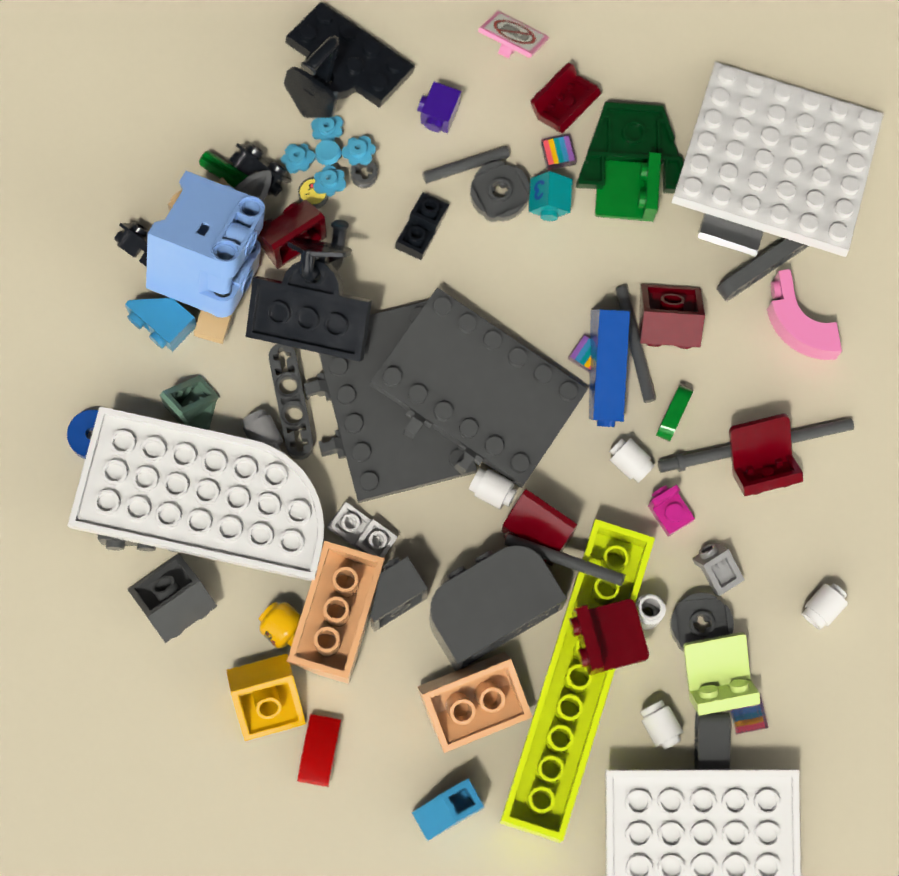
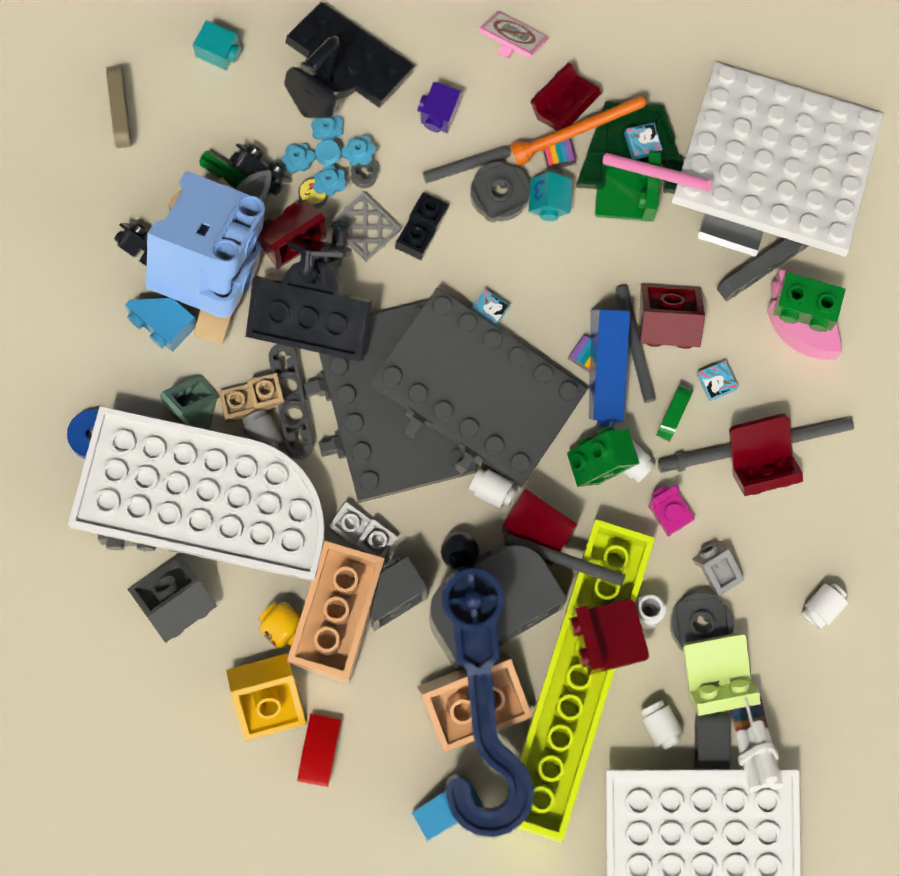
(118, 106): none -> dark tan beam
(216, 45): none -> teal brick
(257, 395): none -> tan slope
(381, 242): none -> light grey window
(459, 550): none -> black piece
(473, 604): none -> dark blue piece
(490, 307): none -> tile
(524, 151): none -> orange piece
(602, 456): none -> green brick
(642, 140): none -> tile
(657, 172): none -> bright pink bar
(717, 381): none -> tile
(758, 756): none -> white piece
(809, 302): none -> green brick

